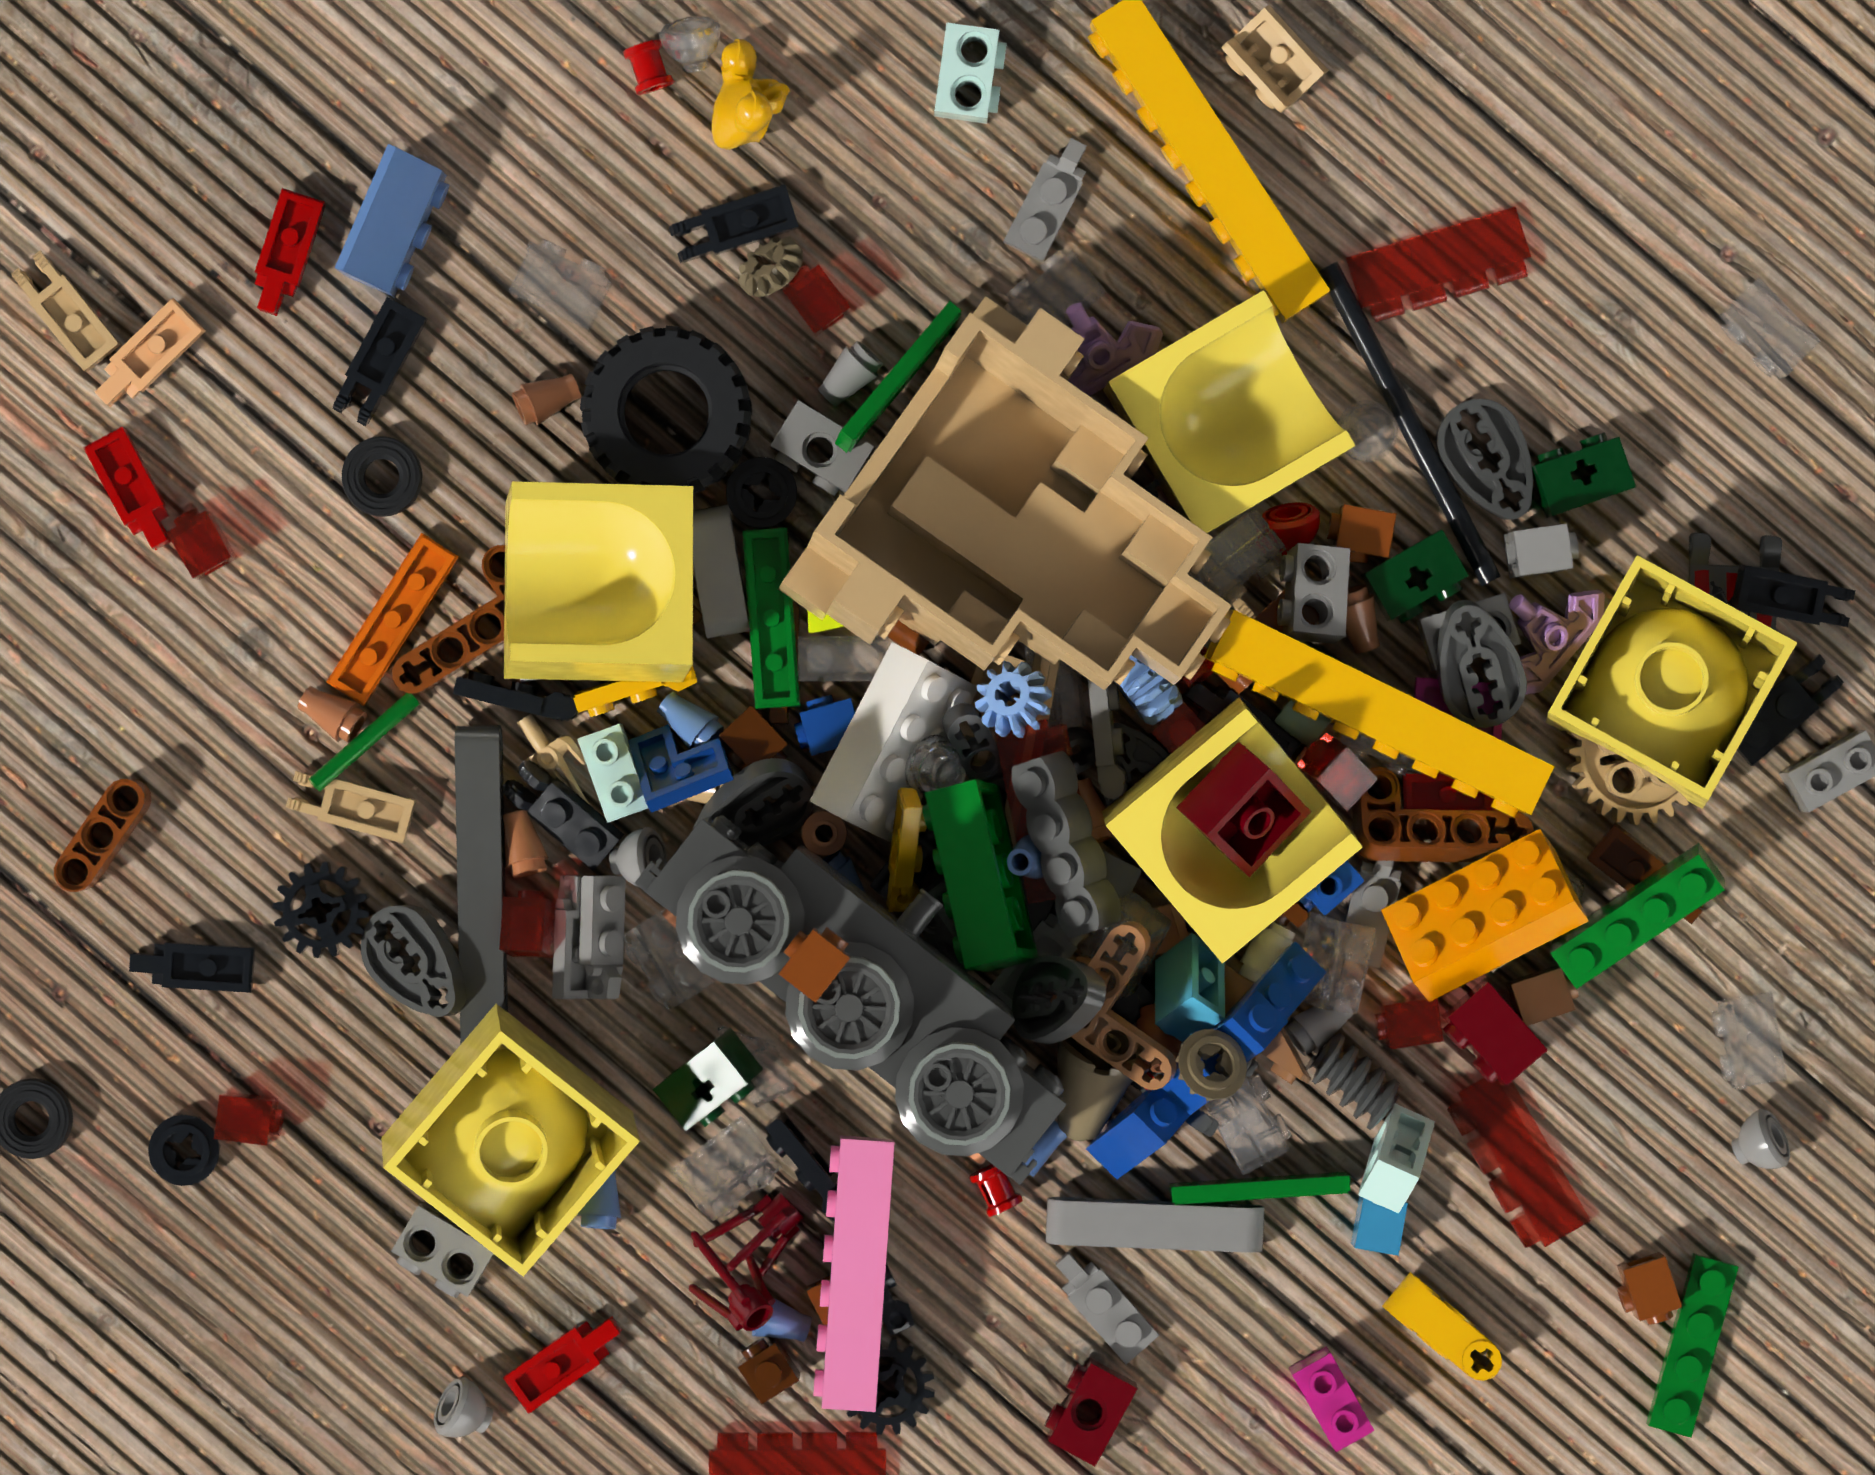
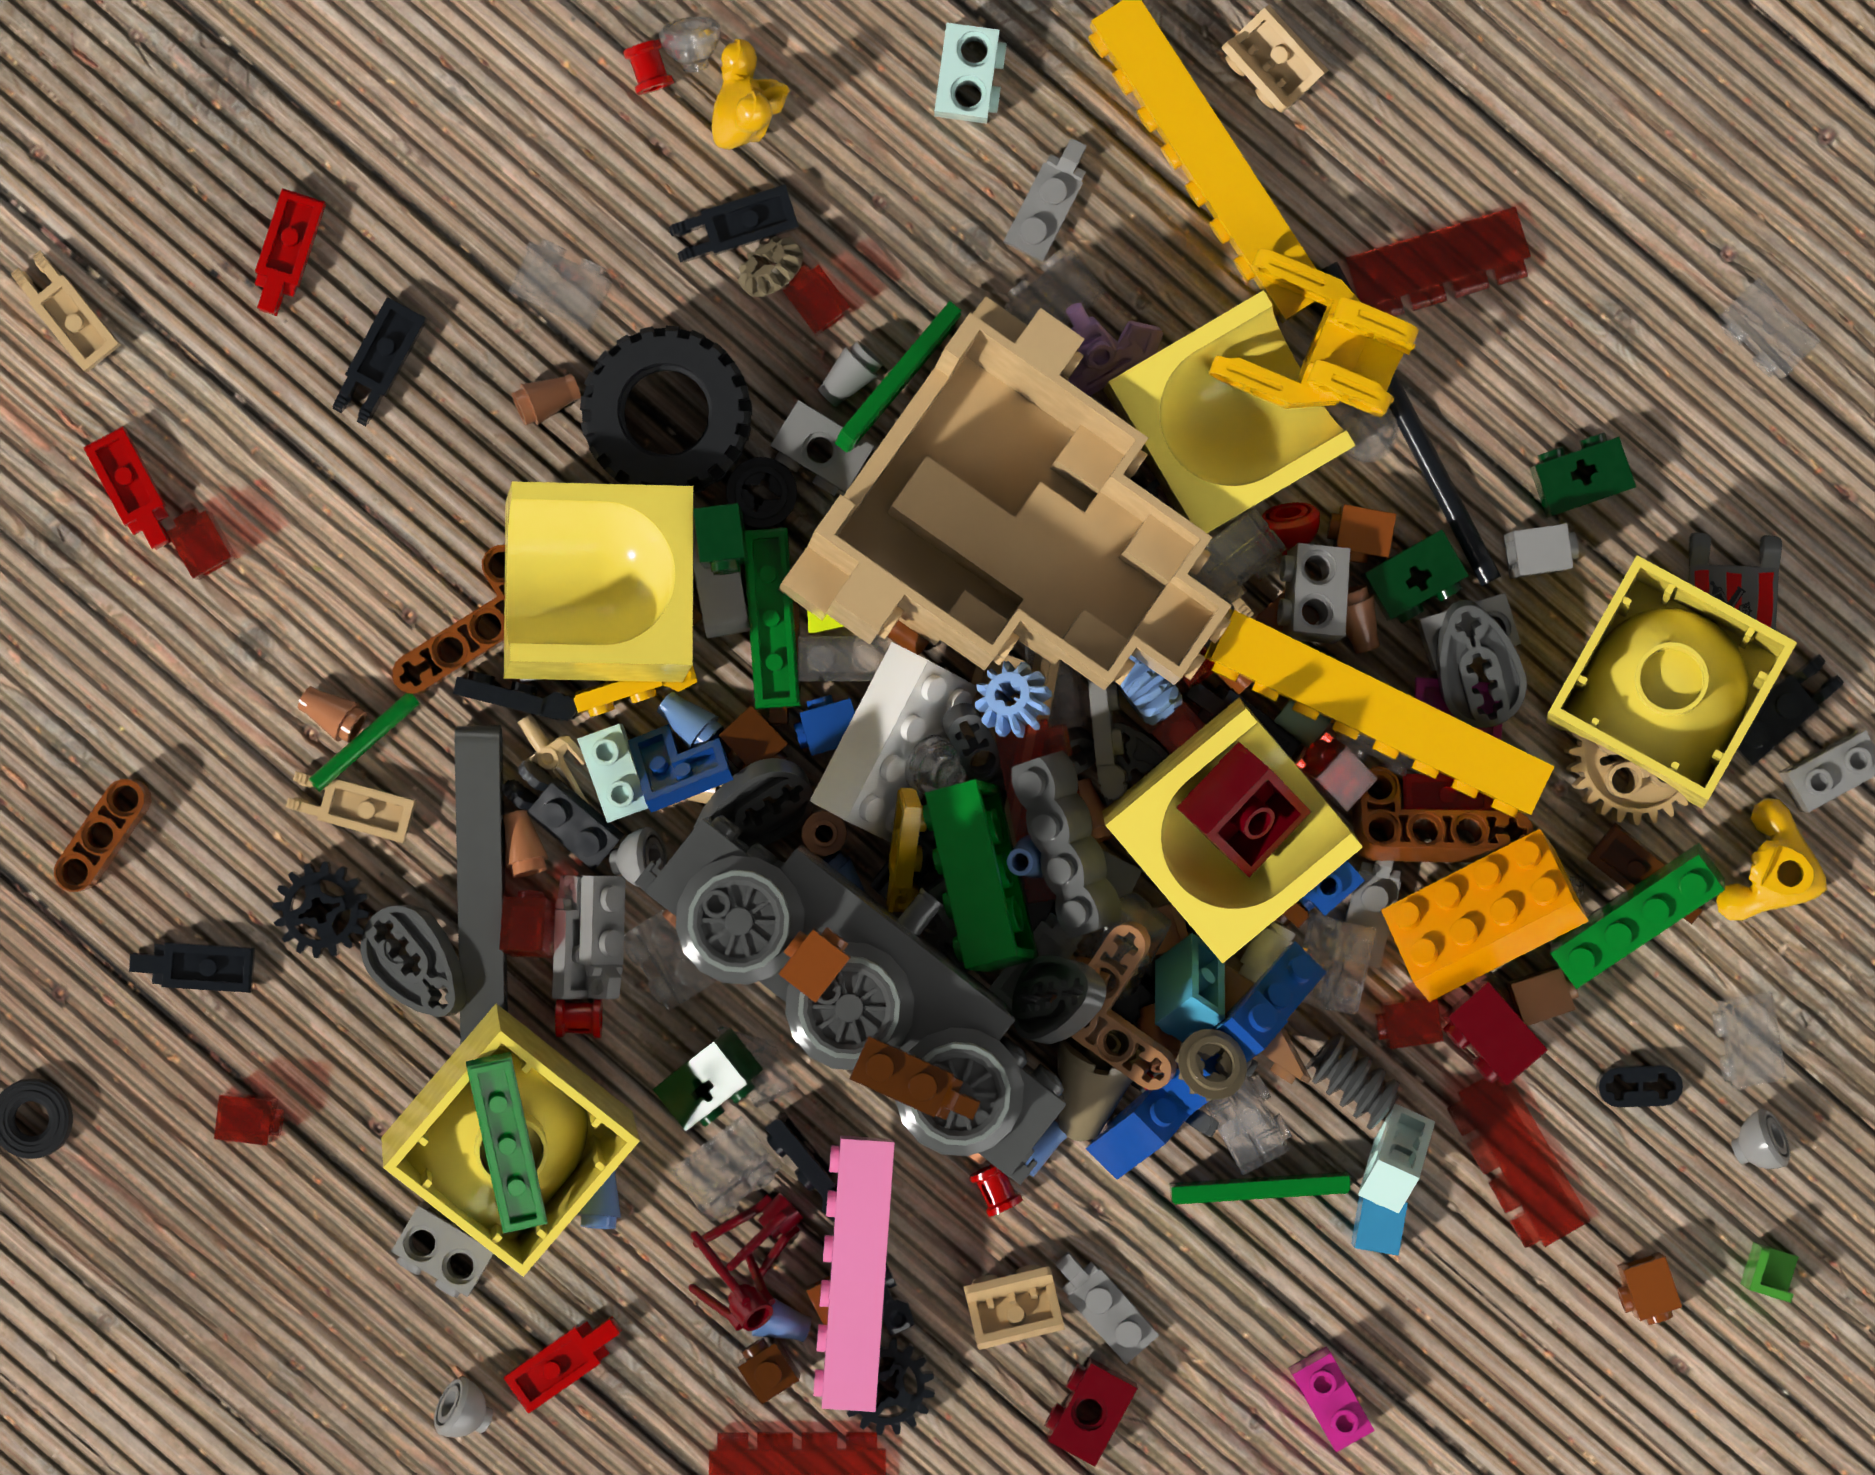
(149, 352): light nougat hinge -> none
(164, 1156): black gear -> none
(392, 221): medium blue slope -> none
(393, 619): orange tile -> none
(409, 476): black tyre -> none
(506, 1142): none -> green tile
(579, 1018): none -> red bush
(721, 538): none -> dark green brick
(911, 1081): none -> reddish brown hinge
(1013, 1306): none -> tan bracket
(1154, 1224): light grey beam -> none
(1314, 1028): light grey cone -> none
(1349, 353): none -> yellow piece
(1442, 1327): yellow piece -> none
(1505, 439): dark grey piece -> none
(1555, 636): piece -> none
(1640, 1096): none -> black beam
(1692, 1345): green plate -> none
(1769, 1272): none -> bright green panel
(1781, 869): none -> yellow head
(1787, 596): black hinge -> none

